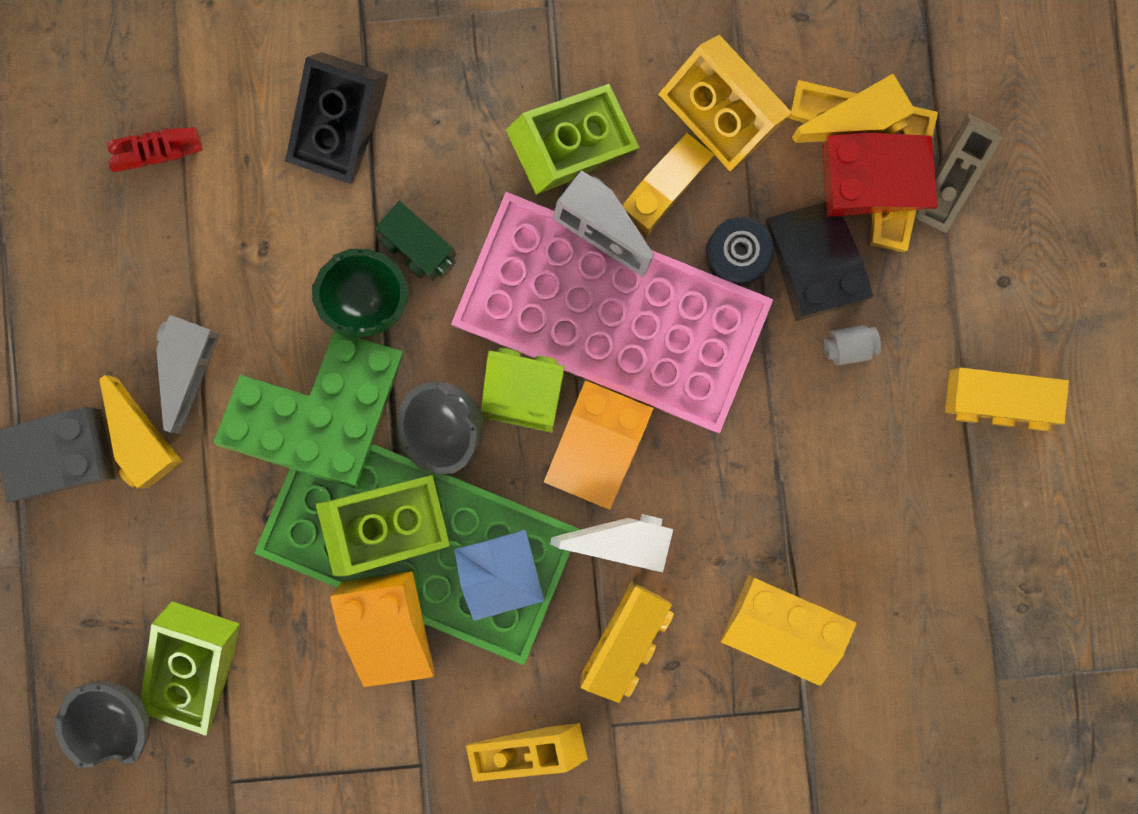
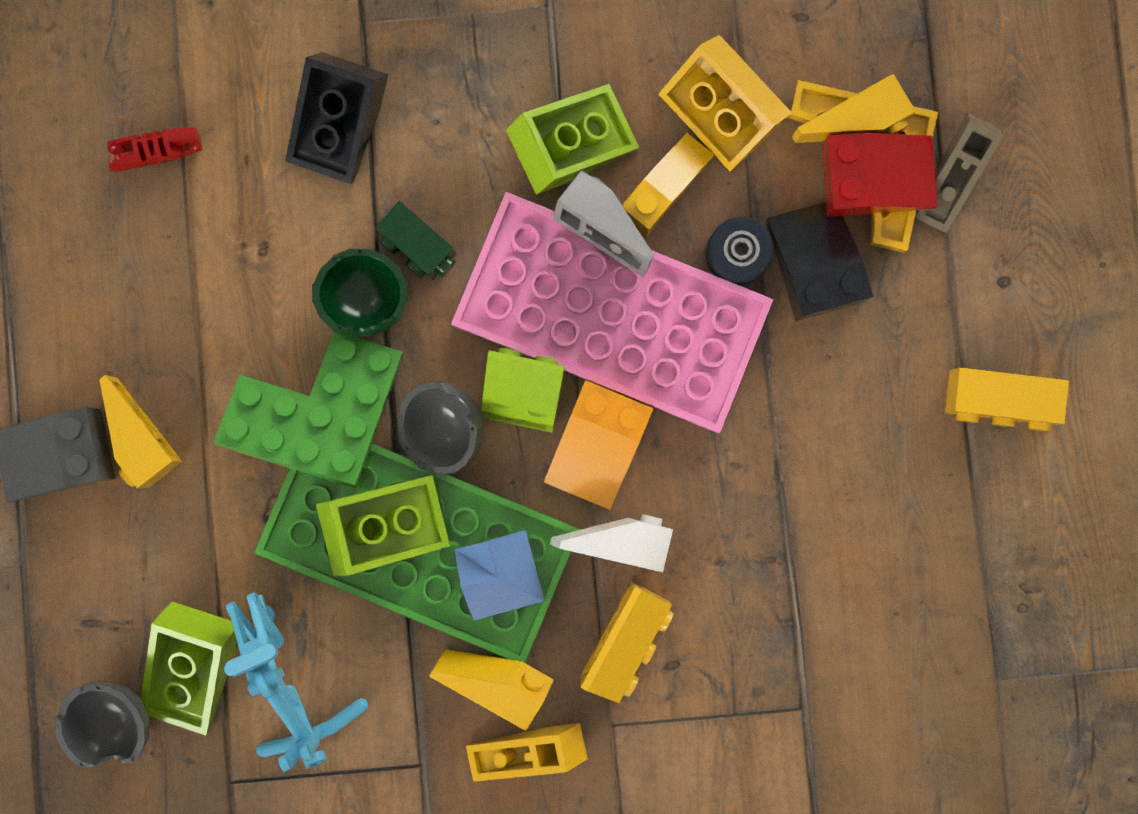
(181, 361): light grey slope -> none
(263, 677): none -> medium azure piece
(383, 628): light orange slope -> none
(495, 683): none -> yellow slope
(787, 631): yellow slope -> none
(852, 344): light grey brick -> none

